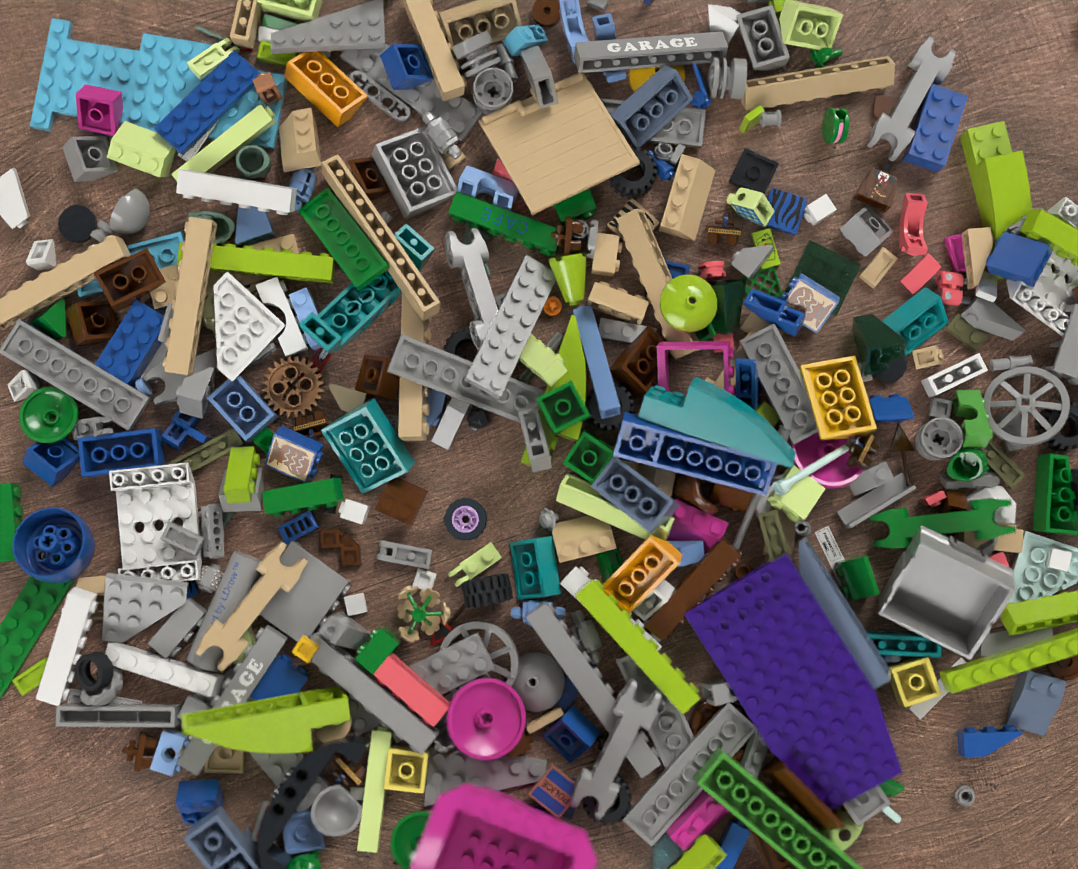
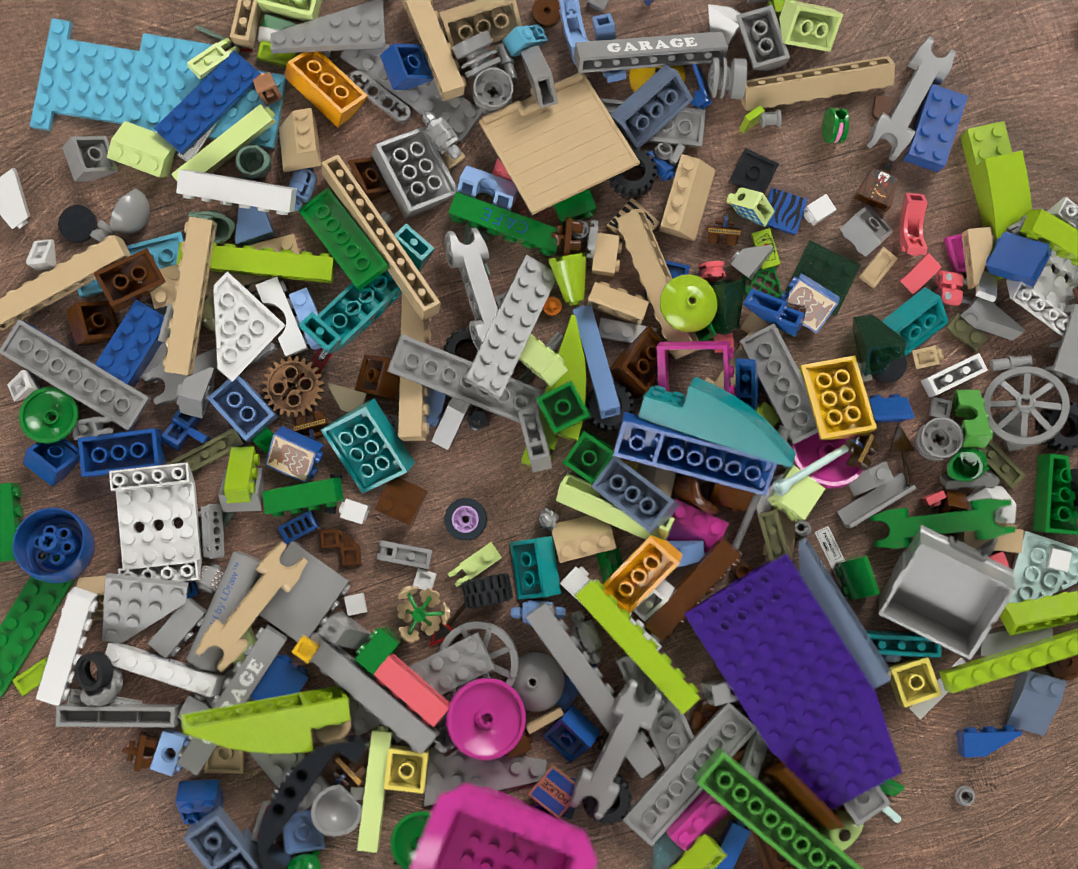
(52, 320): green slope -> none
(99, 109): dark pink slope -> none
(143, 387): light blue tile -> none
(182, 538): light grey plate -> none
(824, 55): green plant -> none

